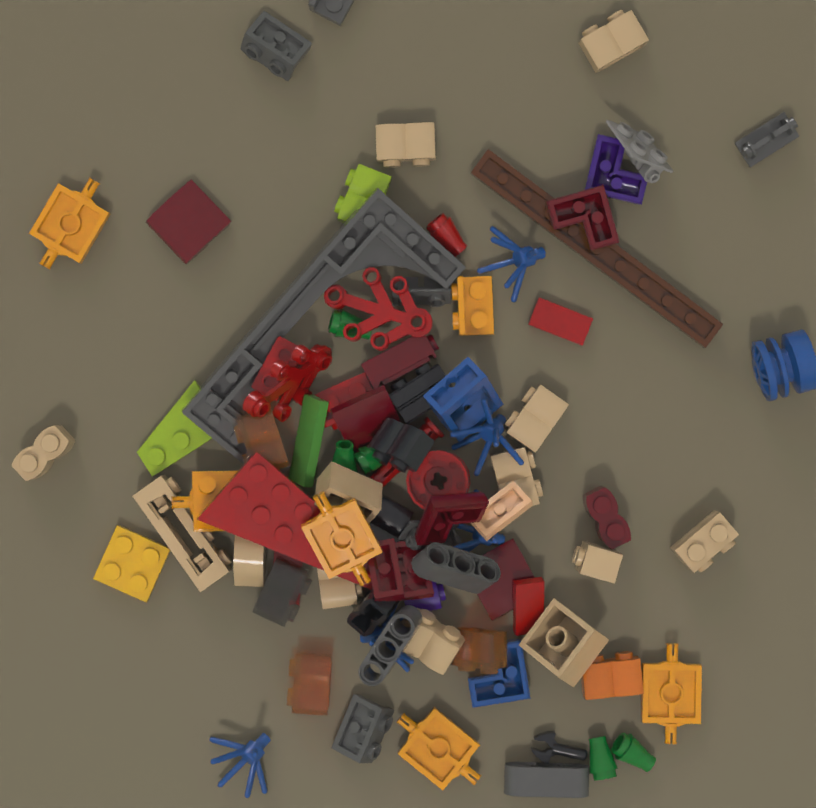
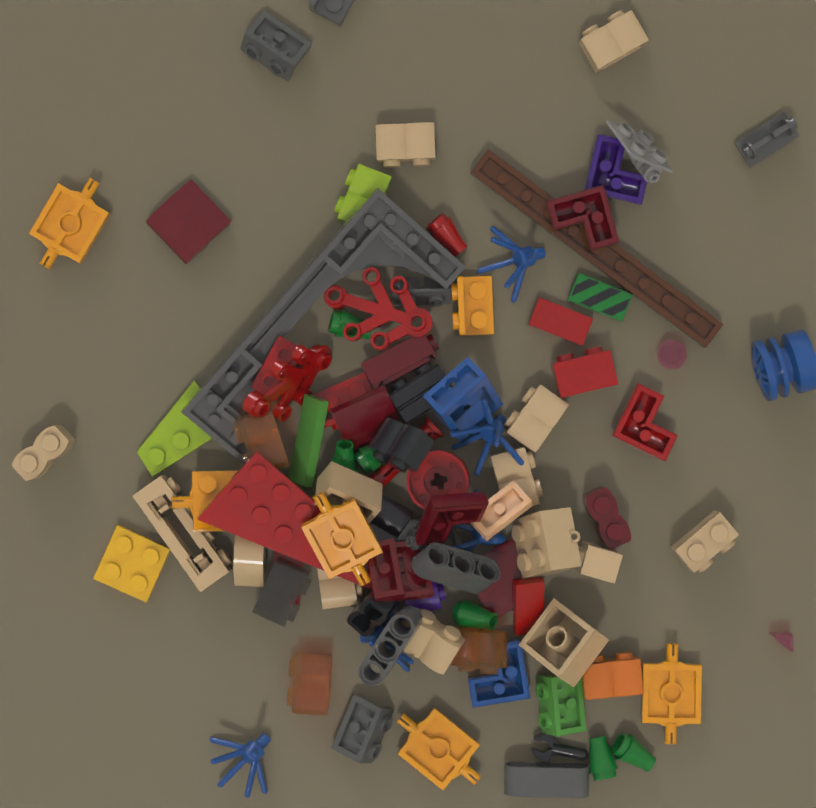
(470, 615): none -> green cone
(546, 543): none -> tan brick
(560, 706): none -> bright green bracket
(584, 373): none -> red brick
(600, 297): none -> green tile
(637, 427): none -> red brick
(671, 354): none -> clear pink plate
(784, 638): none -> clear pink piece

